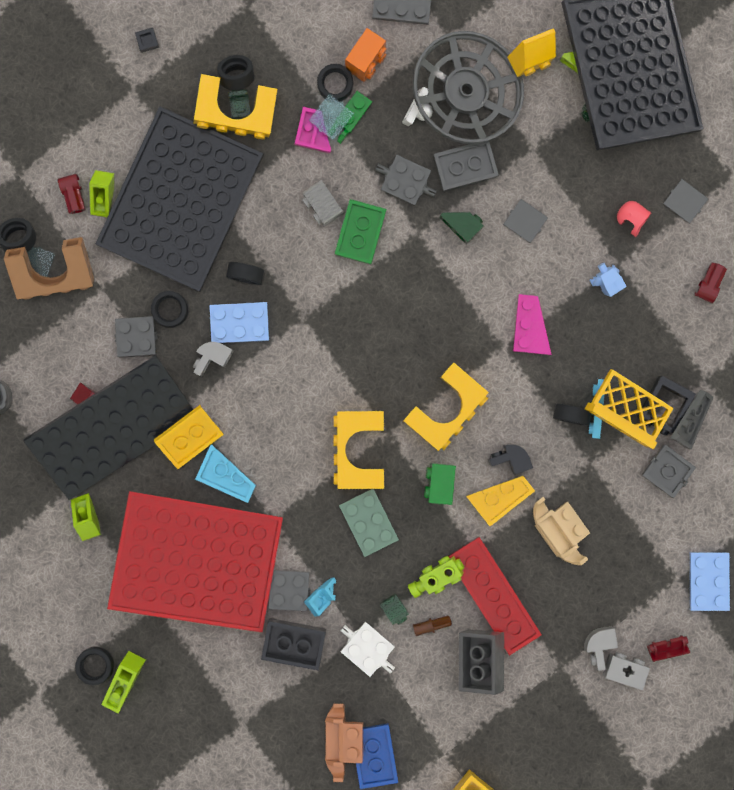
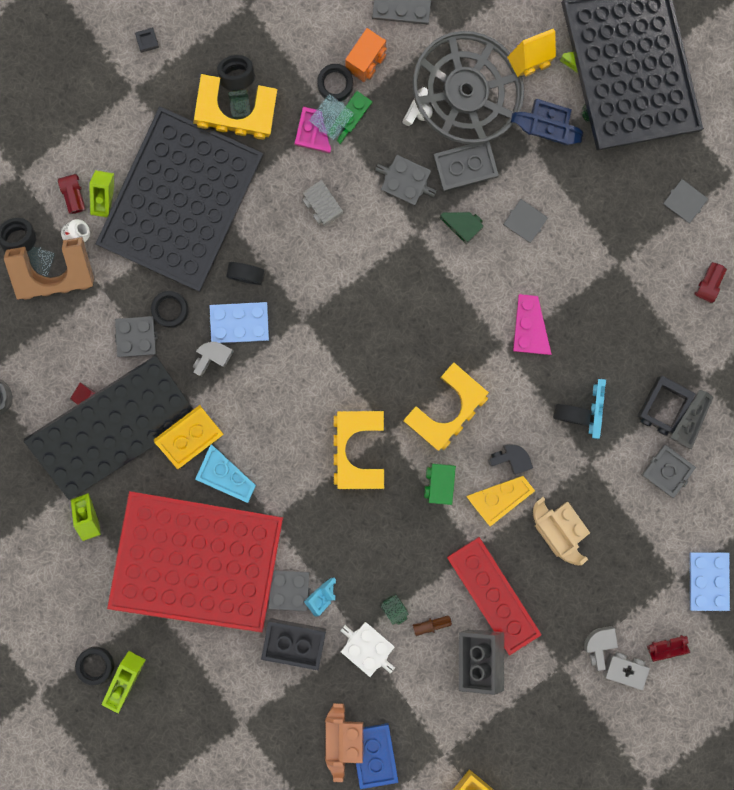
(75, 229): none -> white head
(360, 231): green plate -> none
(368, 522): sand green plate -> none
(439, 575): lime brick -> none
(548, 122): none -> dark blue plate
(608, 280): light blue piece -> none
(621, 424): yellow fence -> none
(634, 213): coral helmet -> none

